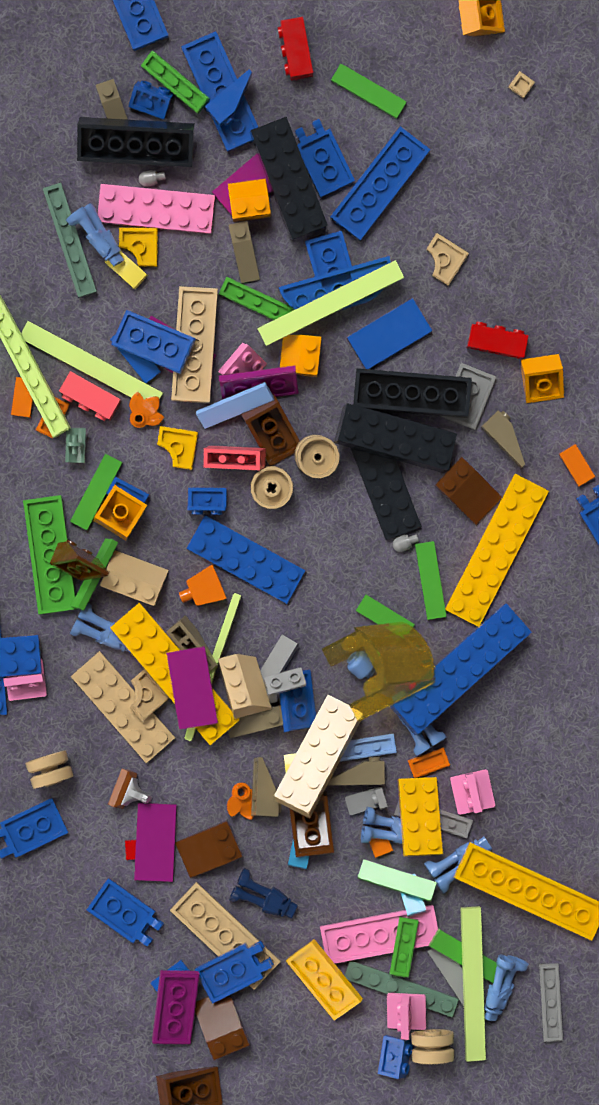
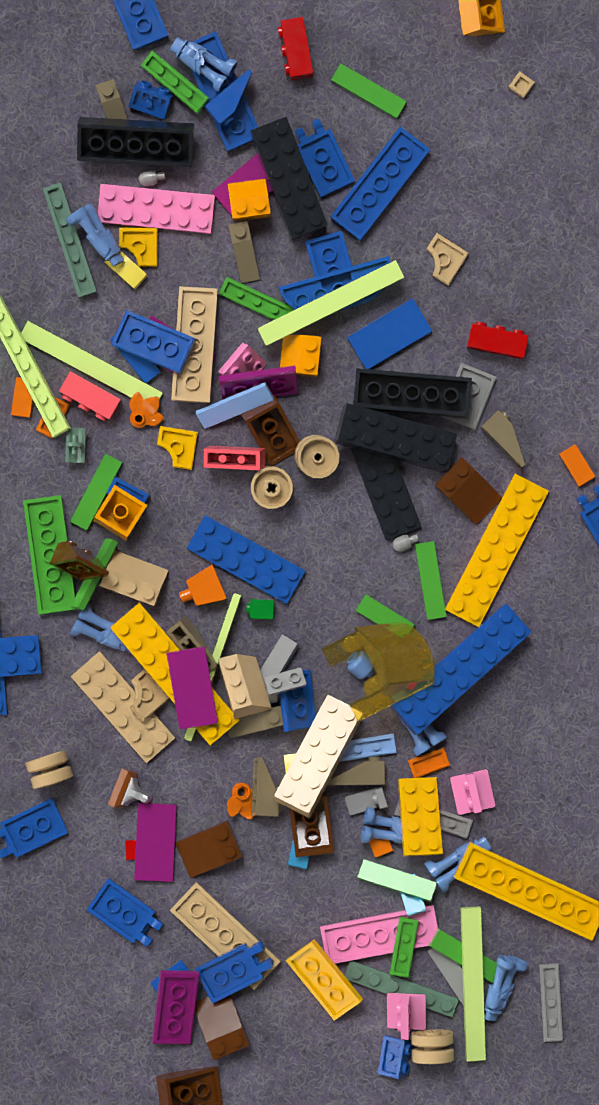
(26, 686): bright pink bracket -> none
(195, 56): none -> medium blue piece
(207, 500): blue bracket -> none
(260, 609): none -> green brick
(274, 901): dark blue piece -> none
(542, 378): light orange slope -> none

